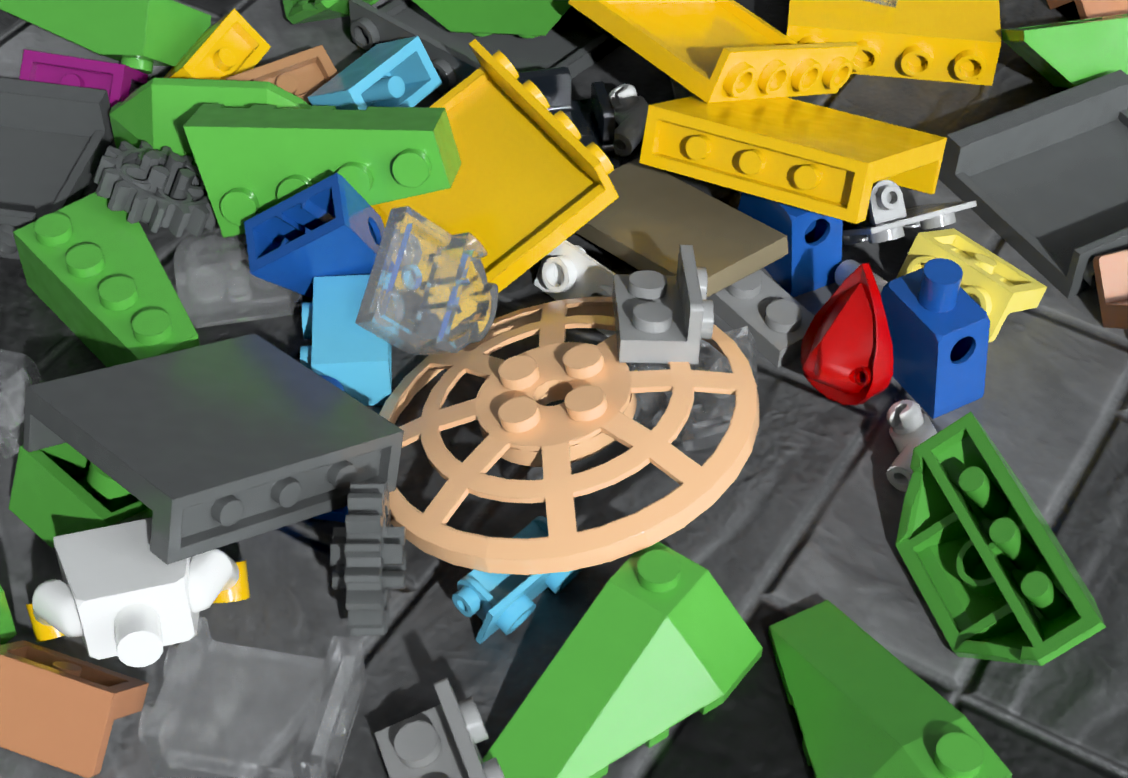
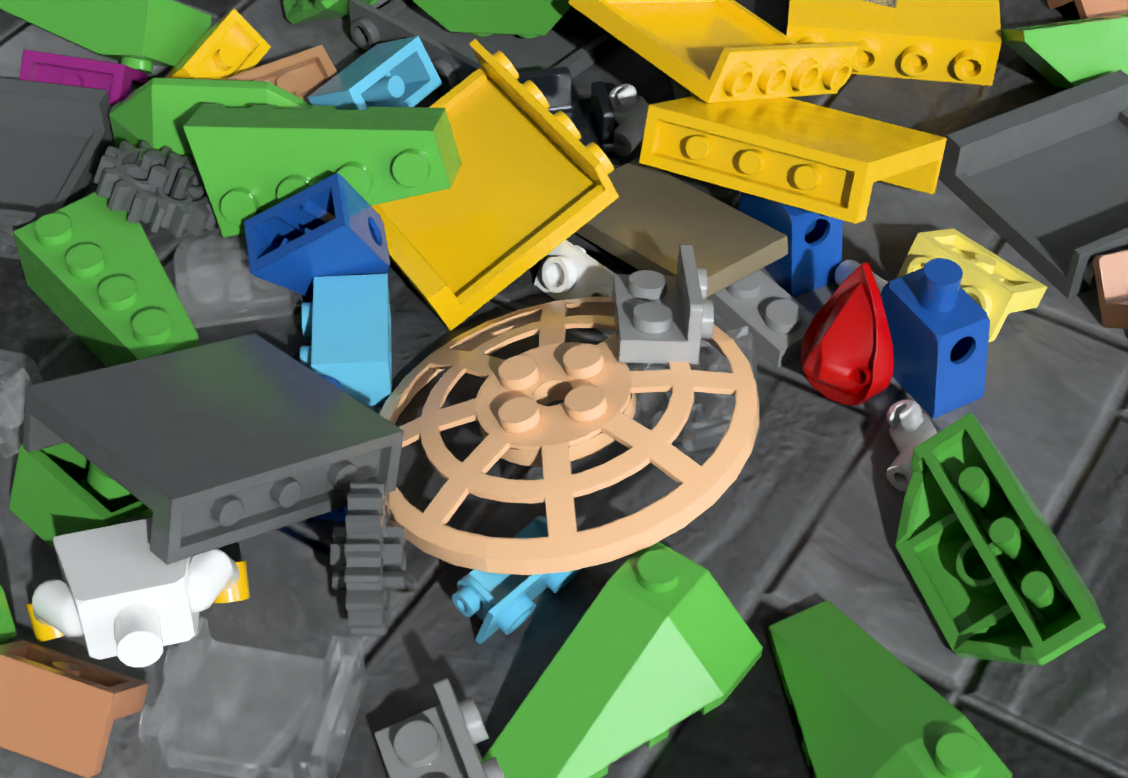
(427, 288): clear slope -> none
(889, 218): light grey hinge -> none

